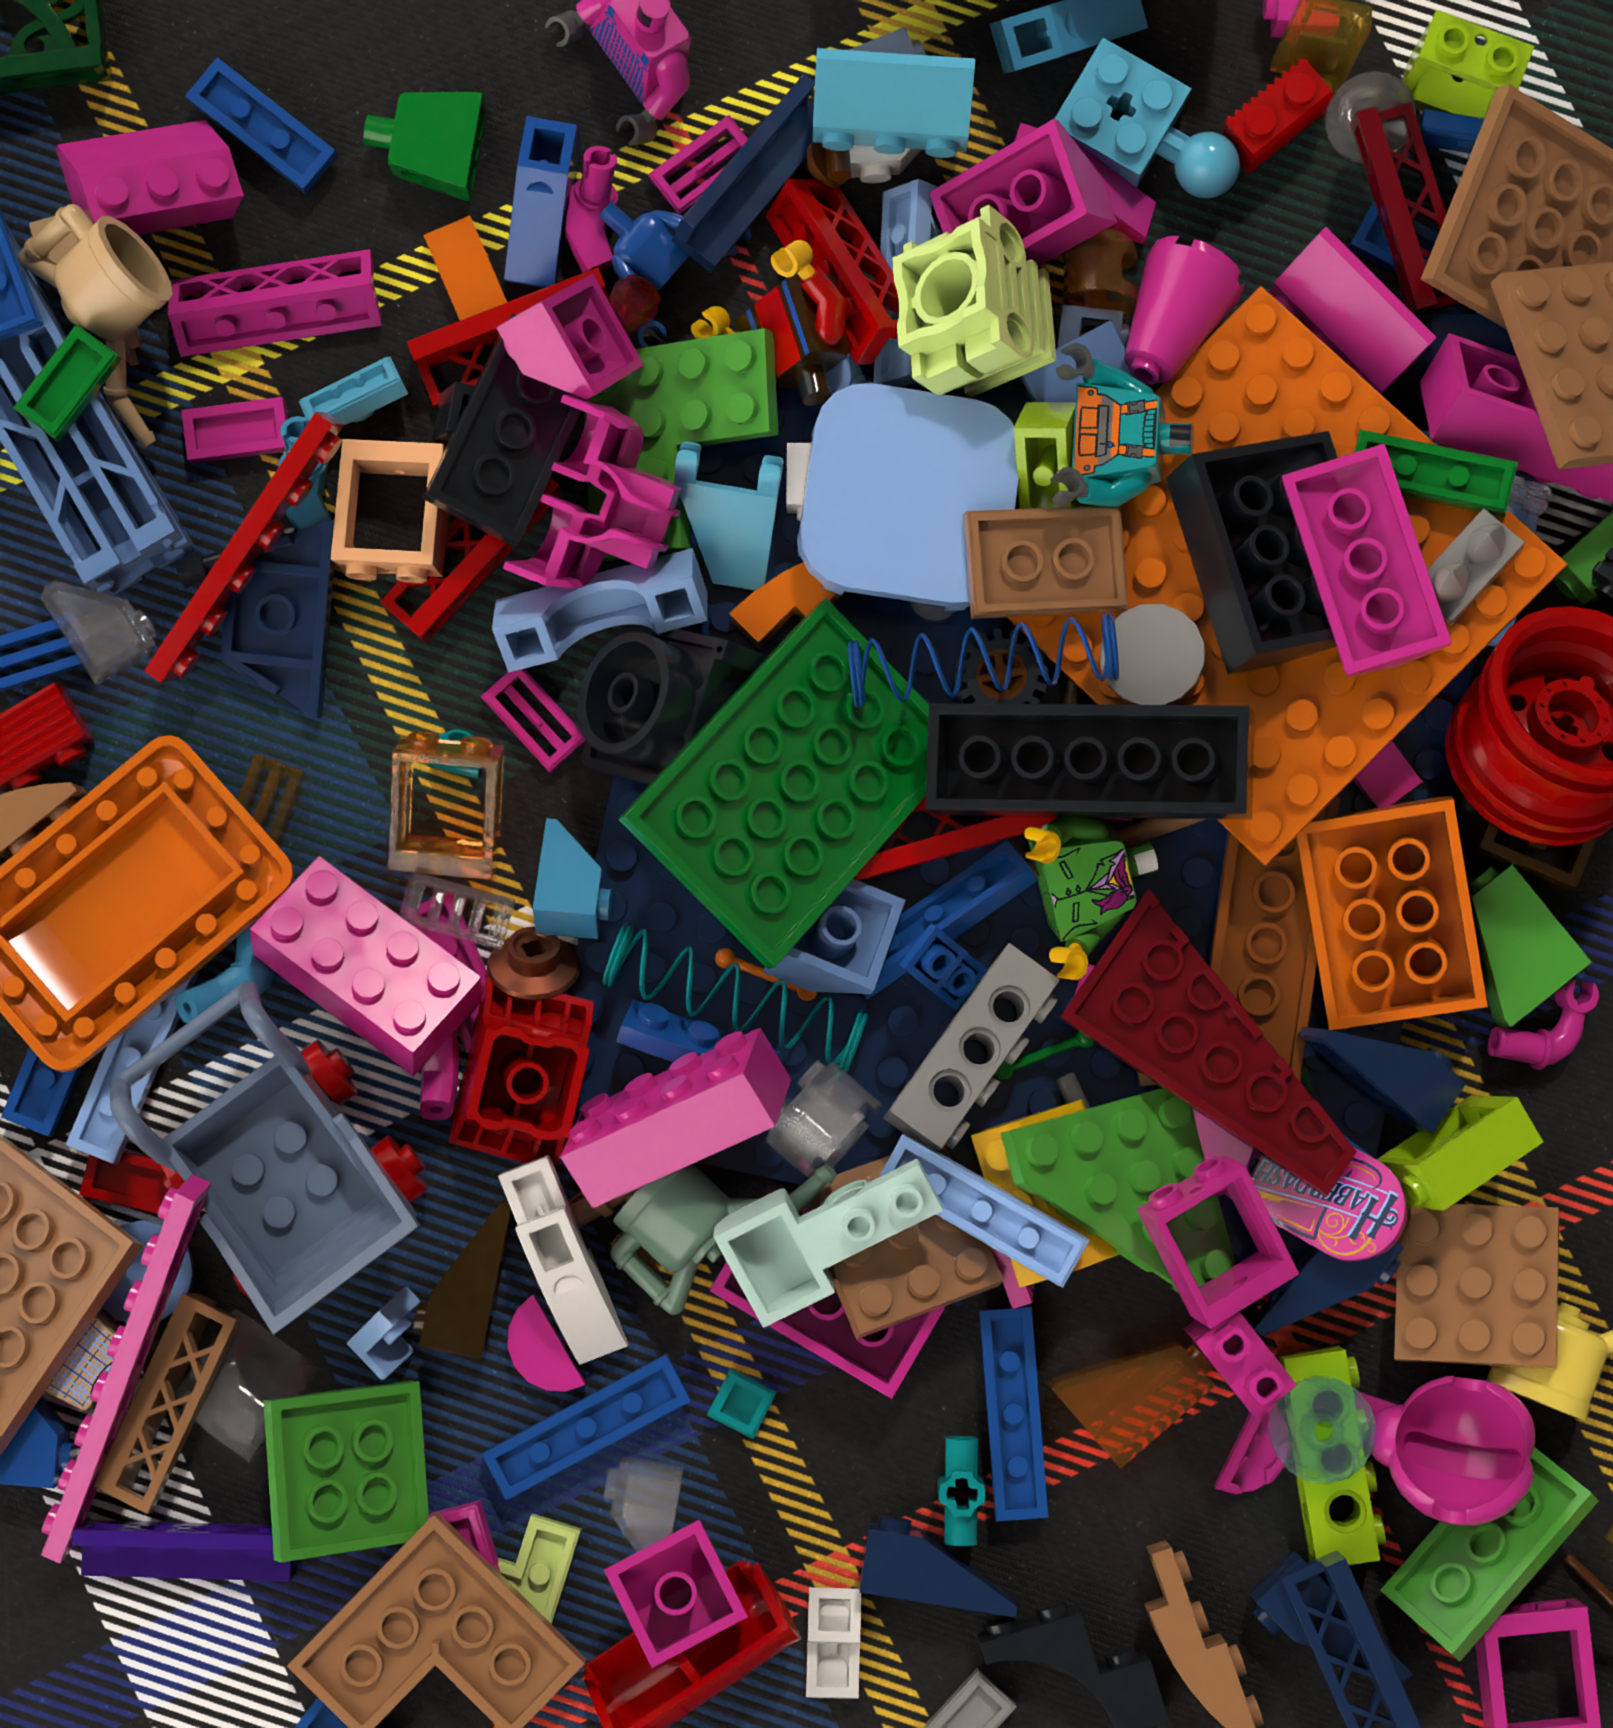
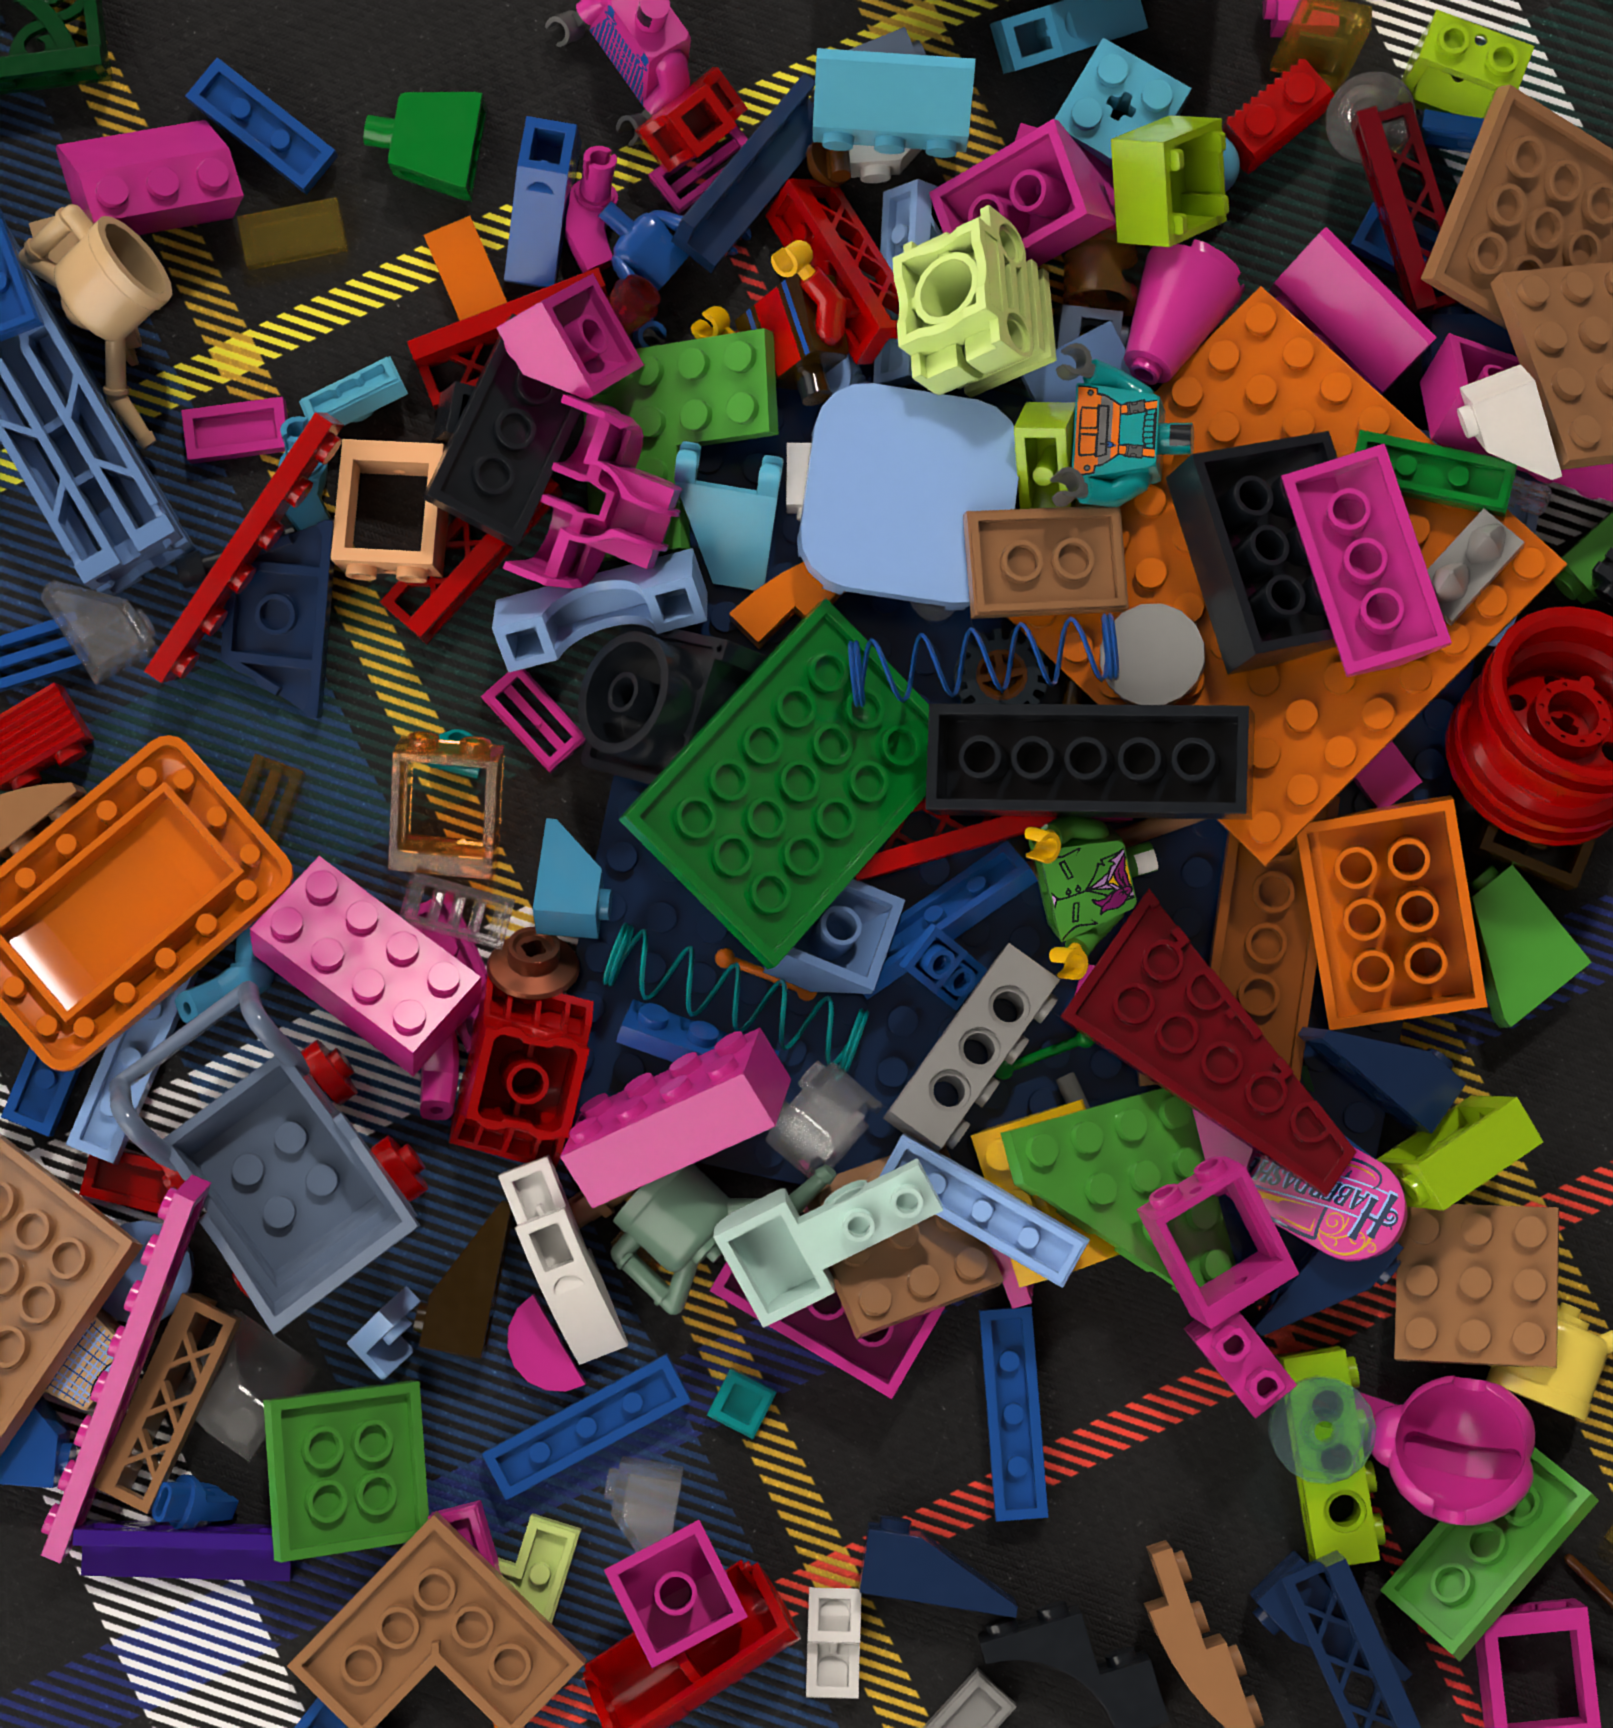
(67, 383): green tile -> none
(191, 1501): none -> blue piece
(274, 308): dark pink fence -> none
(292, 233): none -> clear yellow tile
(692, 120): none -> red brick
(961, 1518): teal axle -> none
(1134, 1396): clear orange slope -> none
(1169, 180): none -> lime container
(1250, 1459): dark pink tile -> none
(1510, 420): none -> white slope
(1548, 1046): dark pink piece -> none

